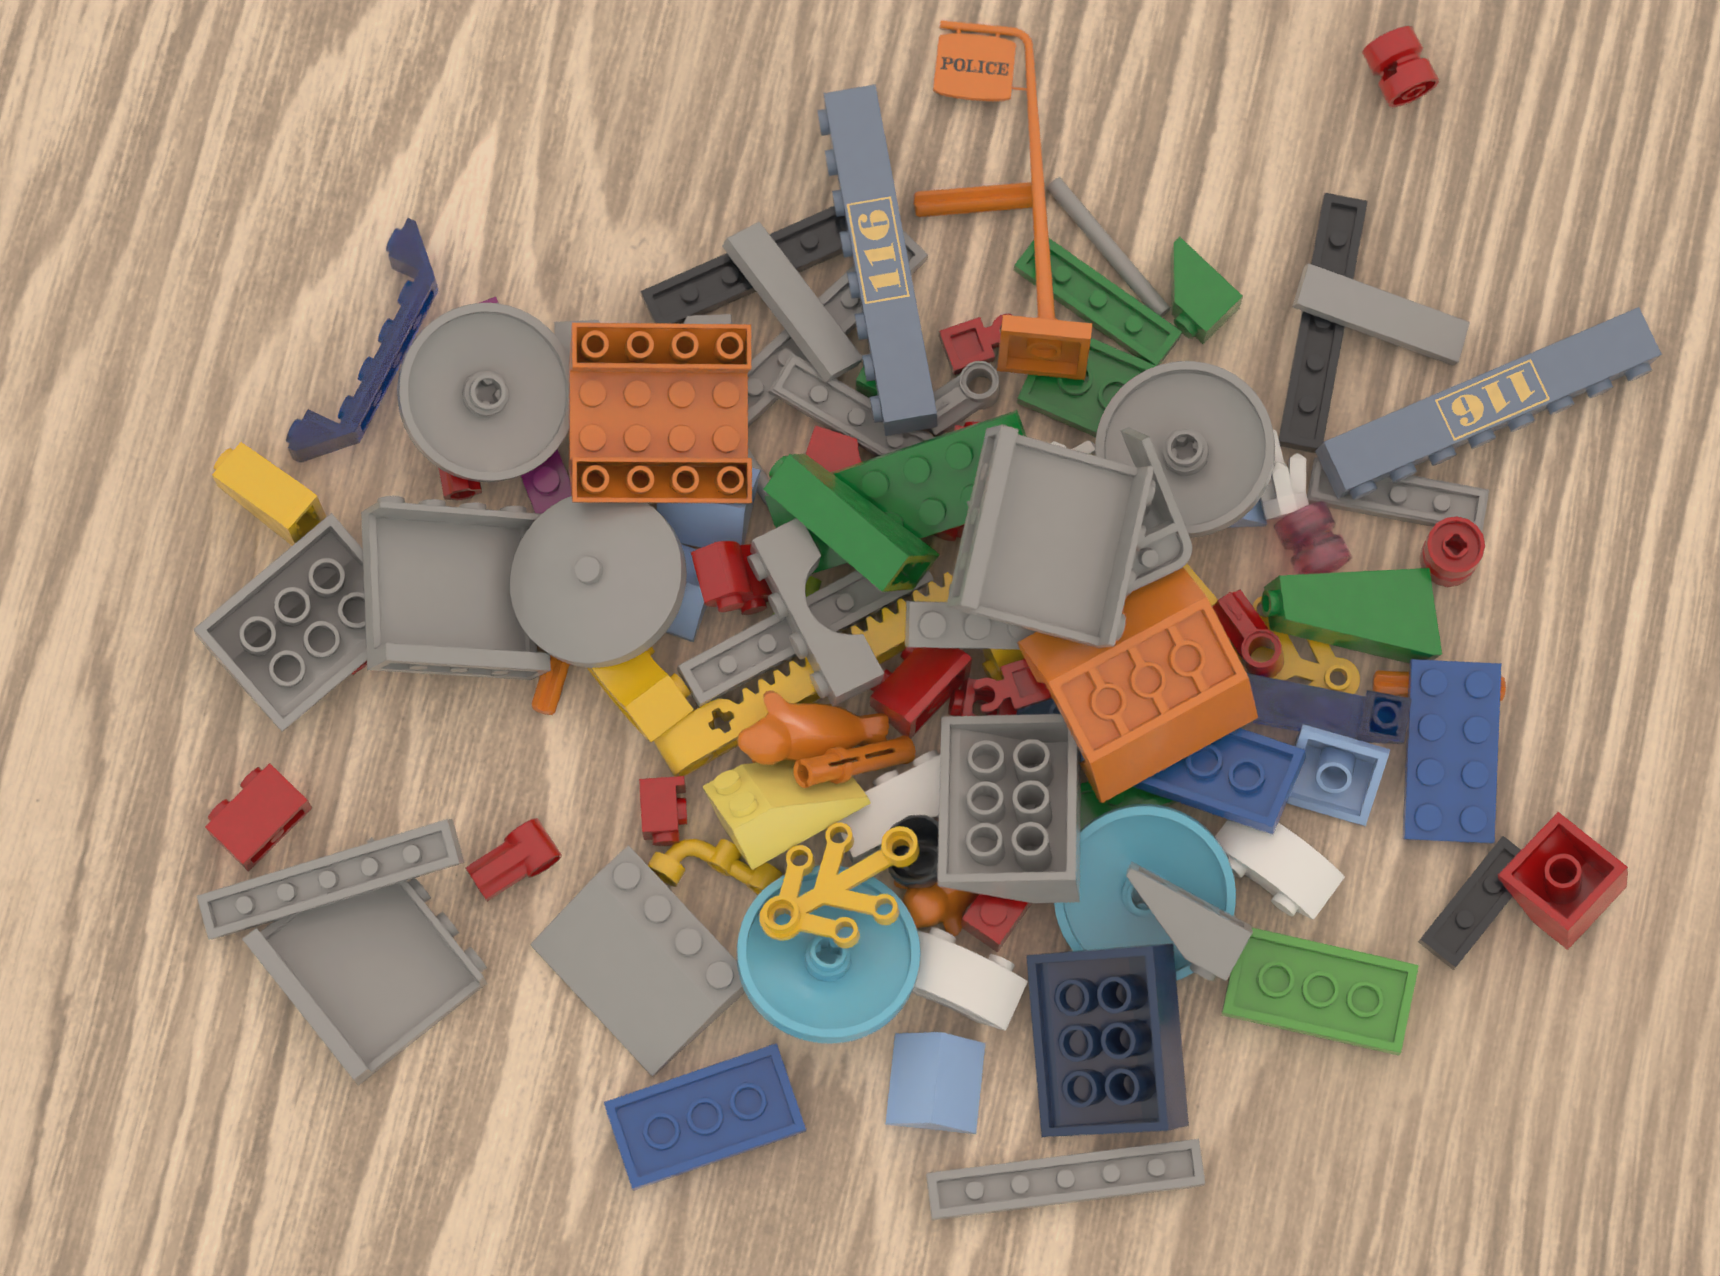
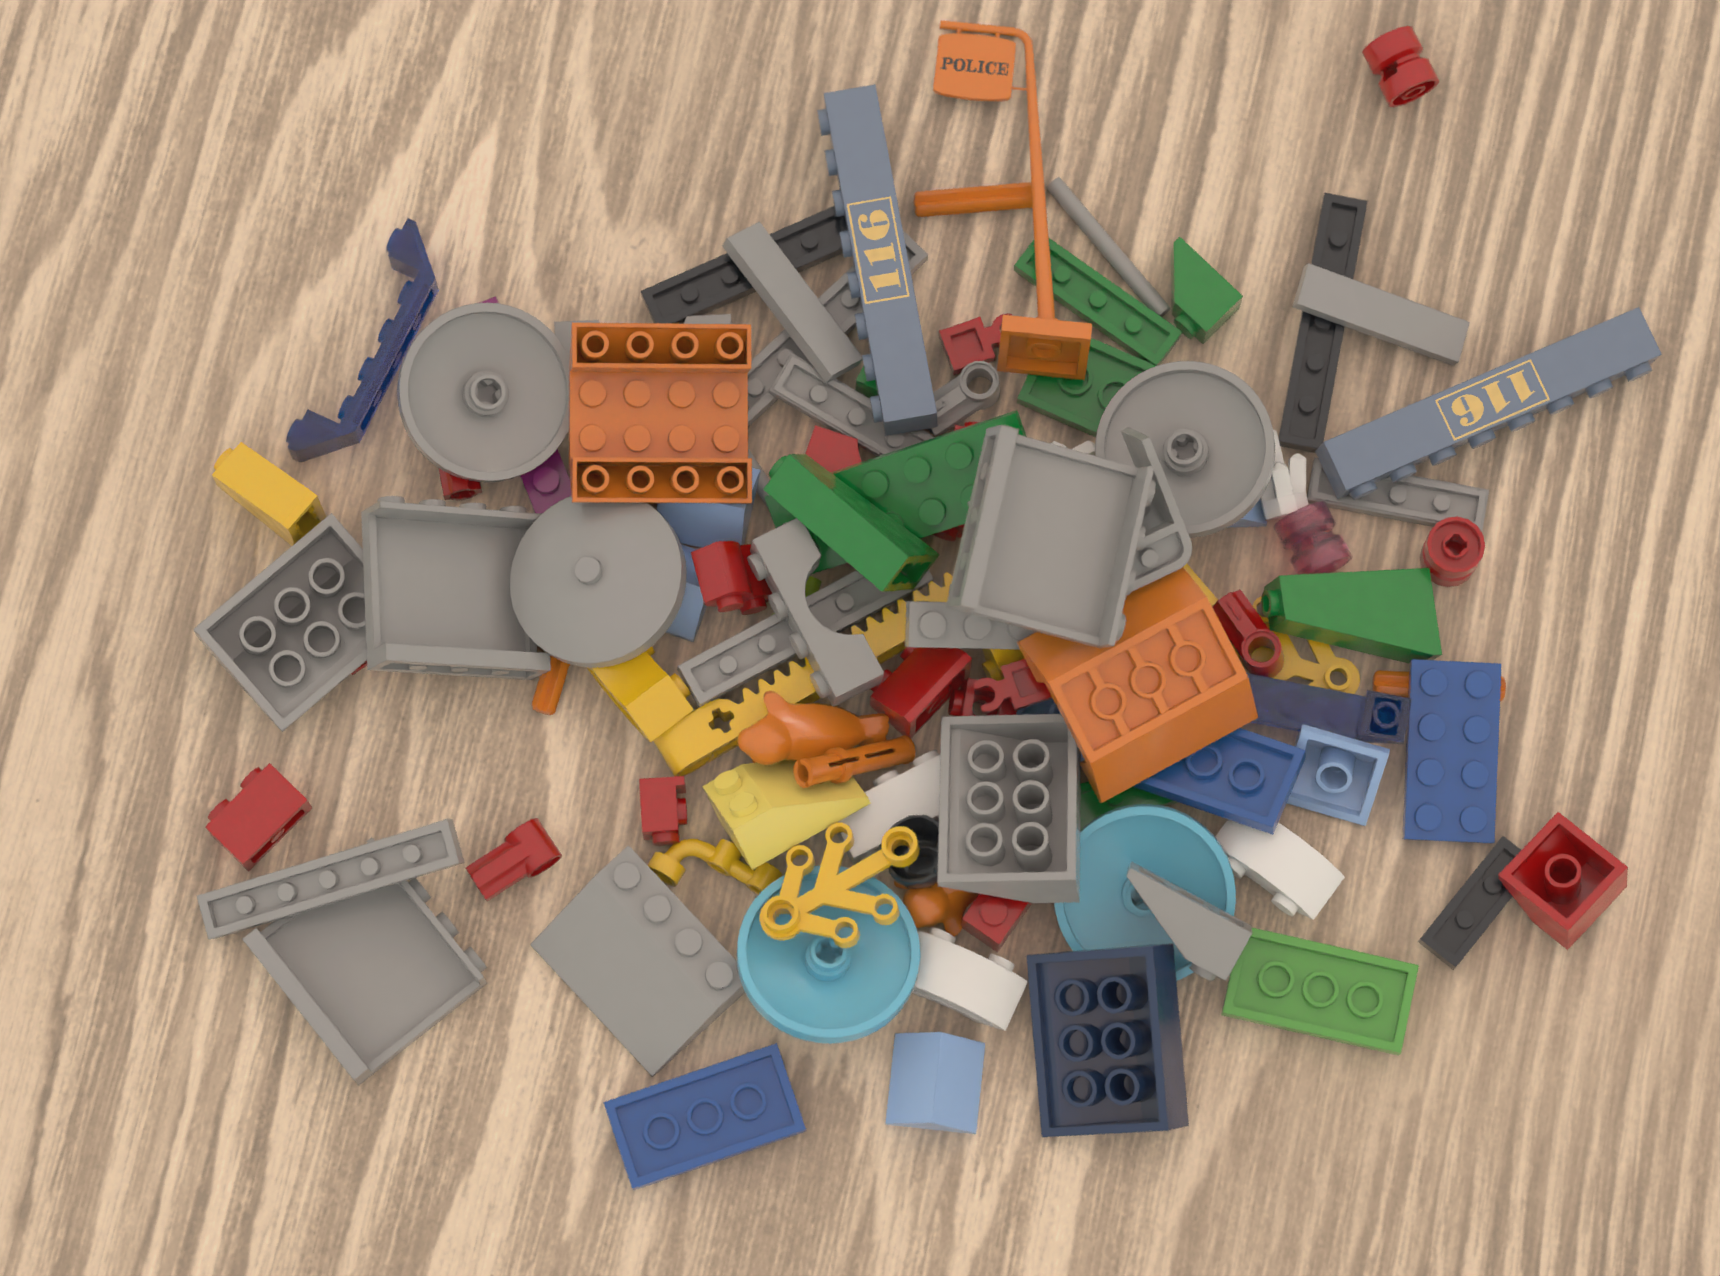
(1065, 1179): light grey plate -> none

